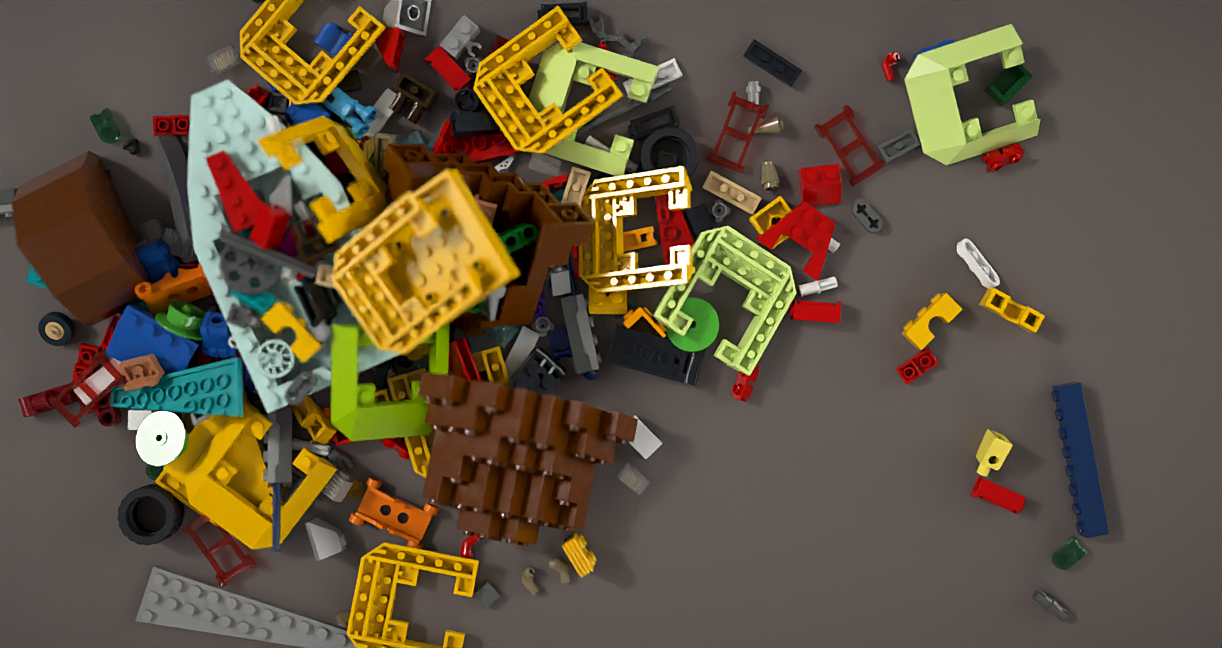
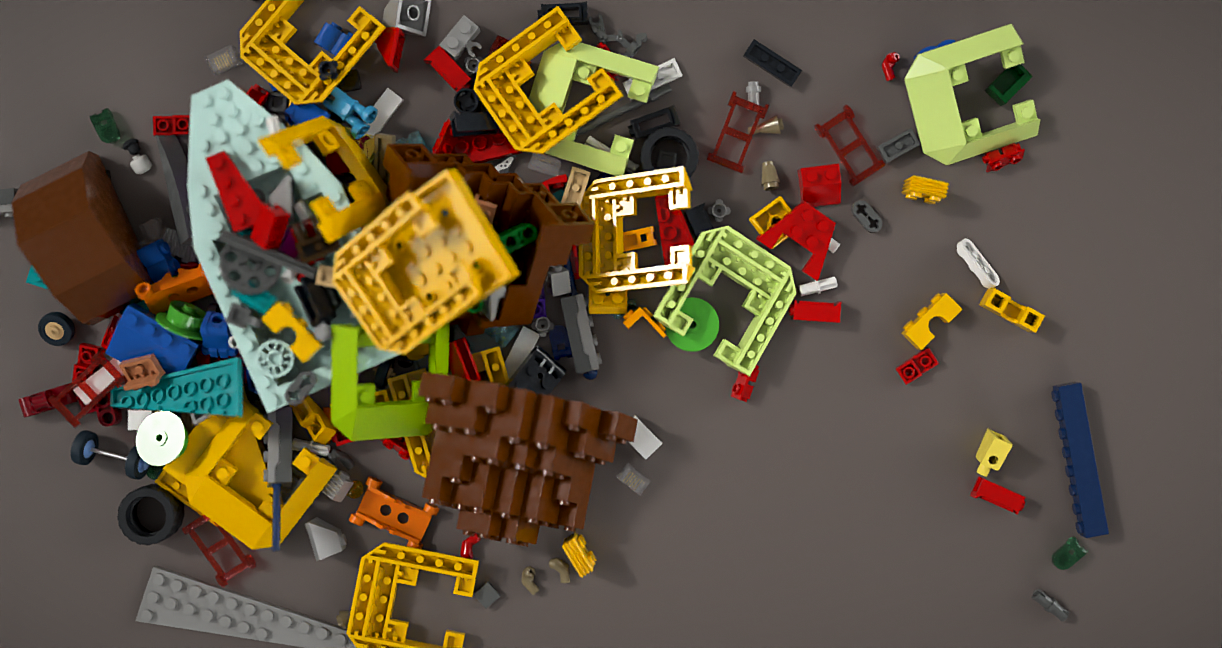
(86, 446): none -> black axle
(140, 164): none -> white piece
(324, 66): none -> black plate
(410, 88): dark brown brick -> none
(653, 355): black hinge -> none
(731, 193): tan plate -> none
(925, 188): none -> yellow brick

